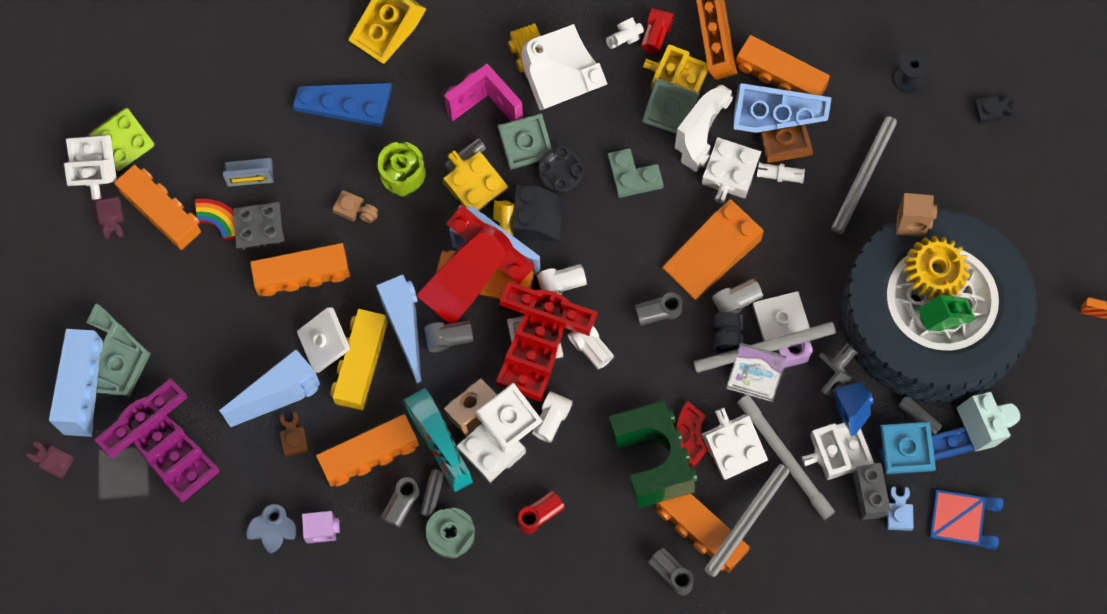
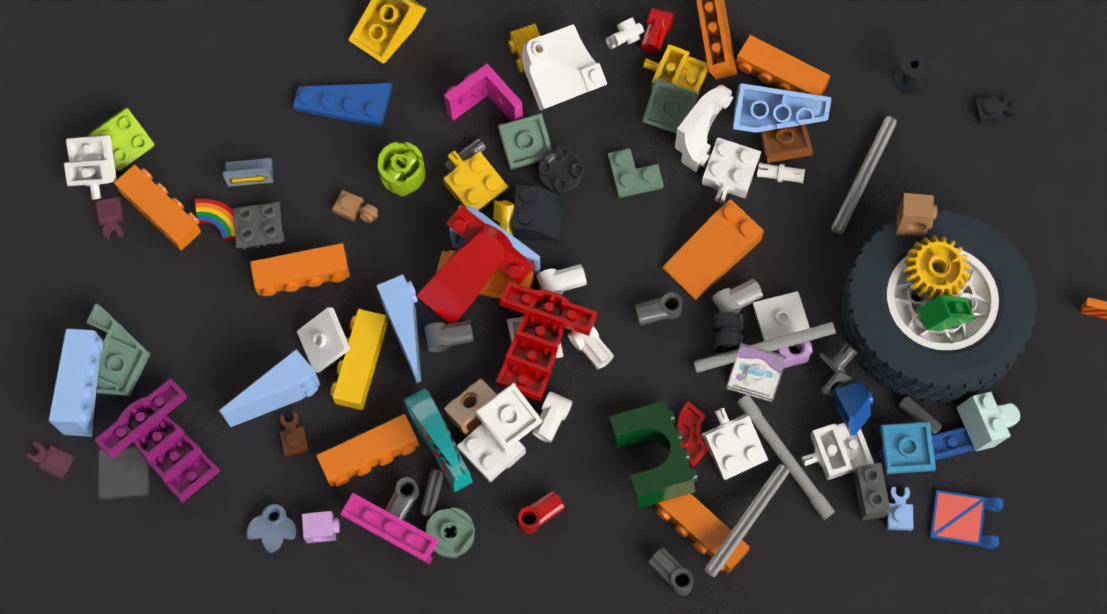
(390, 528): none -> dark pink fence

